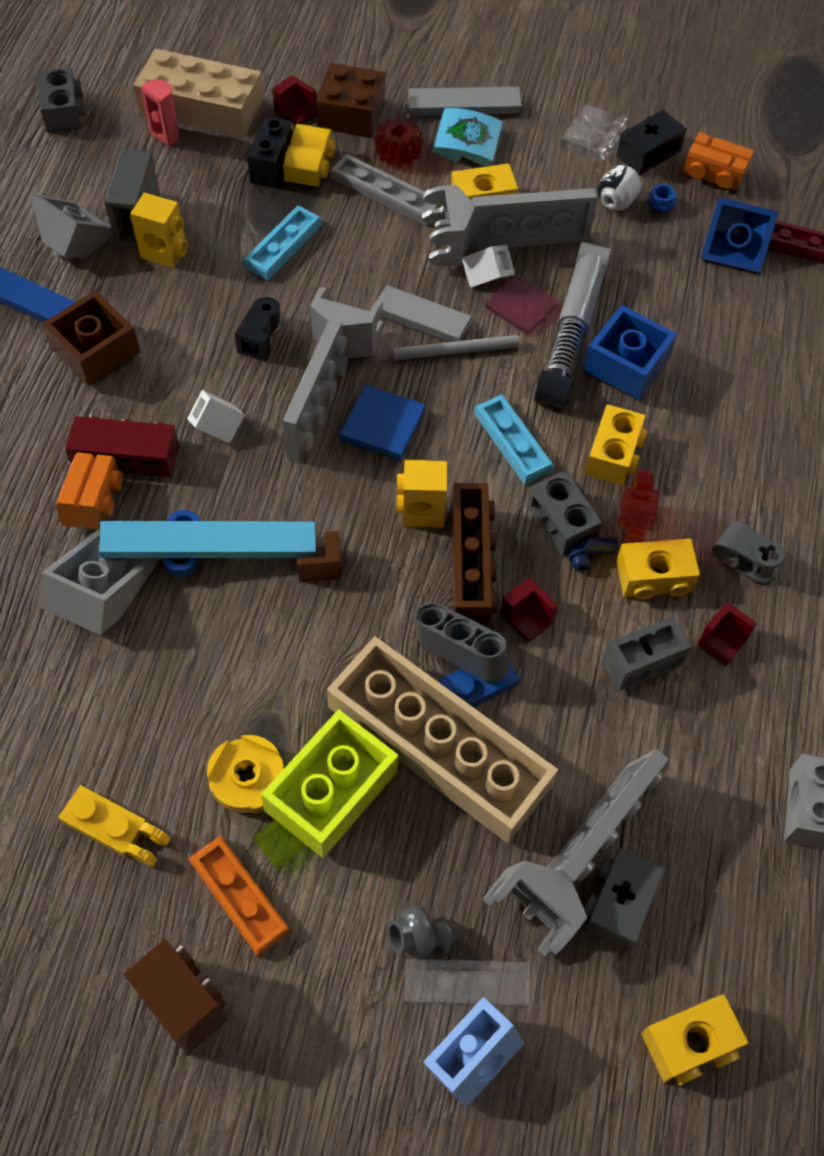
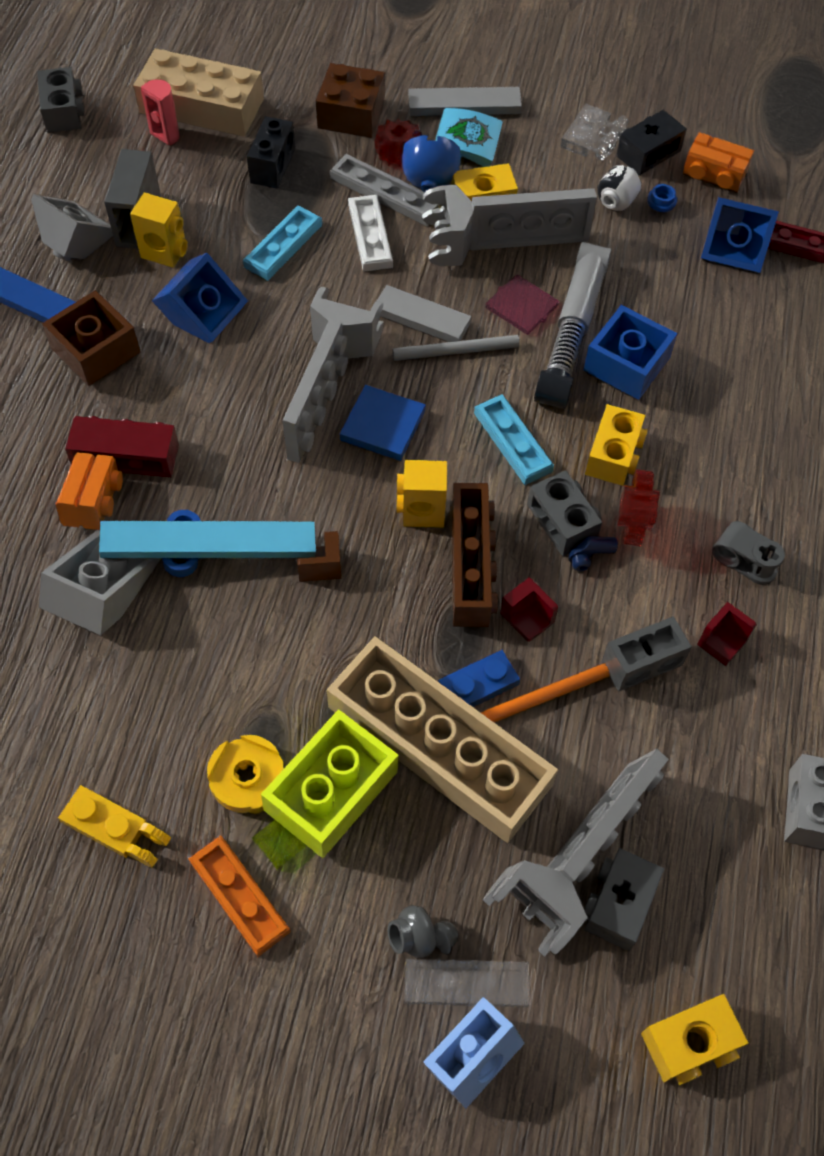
(180, 1001): reddish brown brick -> none
(200, 299): none -> blue slope
(215, 416): white panel -> none
(257, 328): black leg -> none
(294, 100): dark red panel -> none
(308, 155): yellow brick -> none
(370, 233): none -> white tile
(430, 162): none -> blue cylinder
(462, 642): dark grey beam -> none
(488, 265): white panel -> none
(547, 693): none -> orange bar
(672, 557): yellow brick -> none

